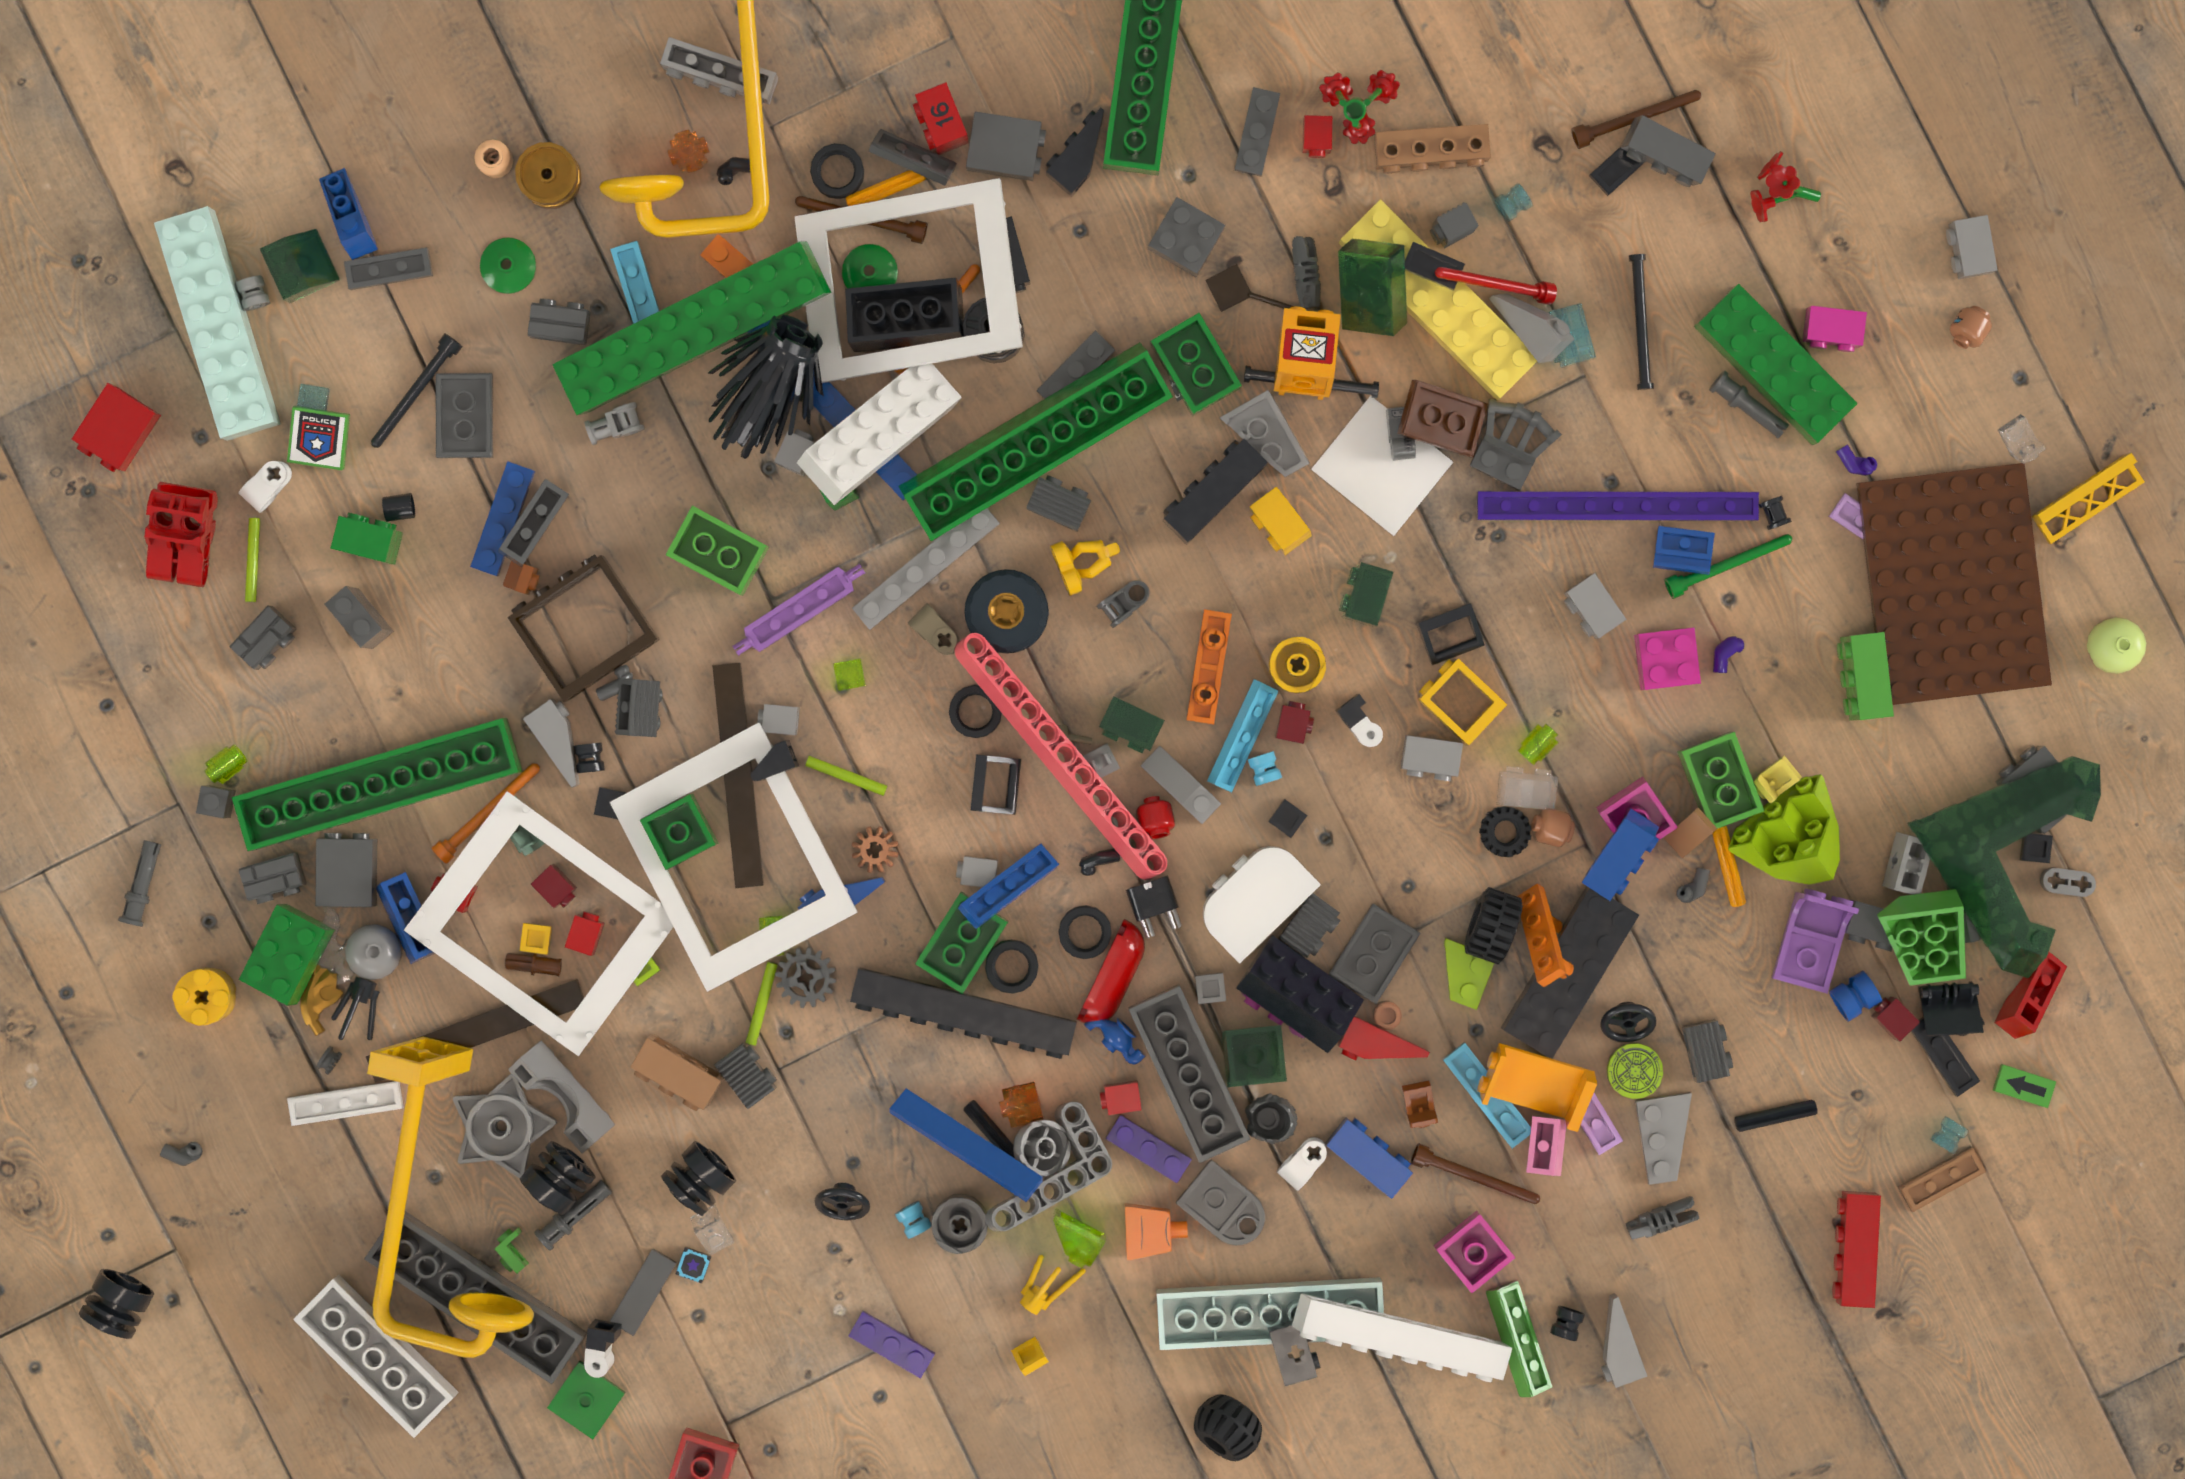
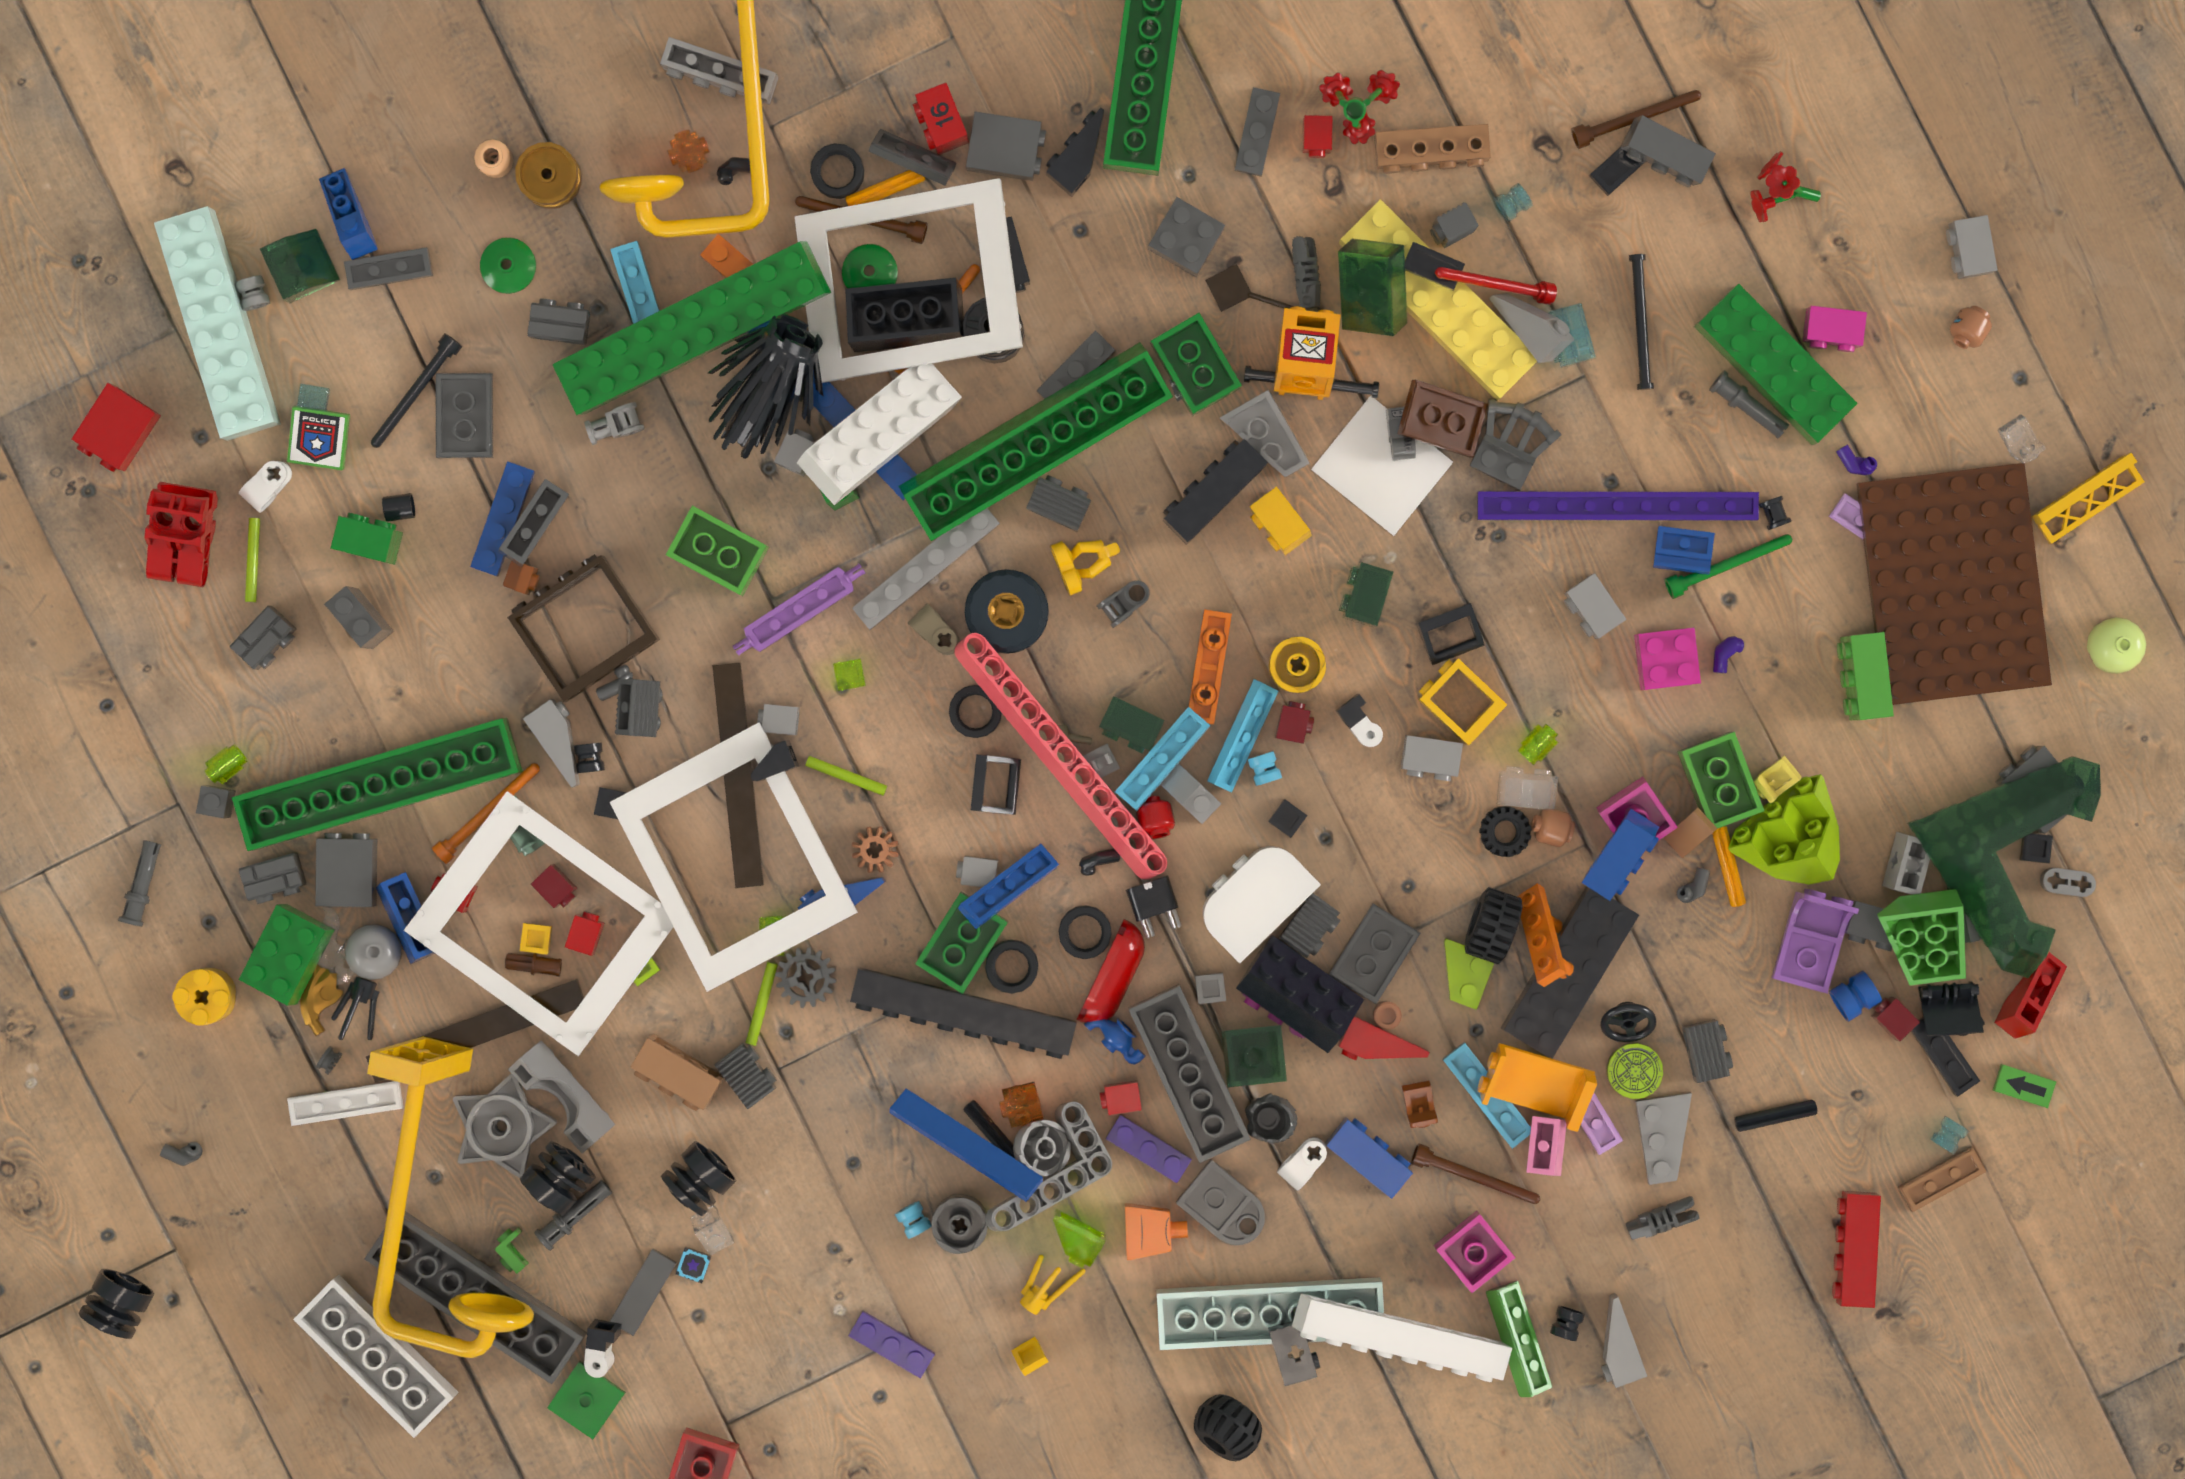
(679, 831): green brick -> none
(842, 1197): black piece -> none
(1162, 758): none -> medium azure plate

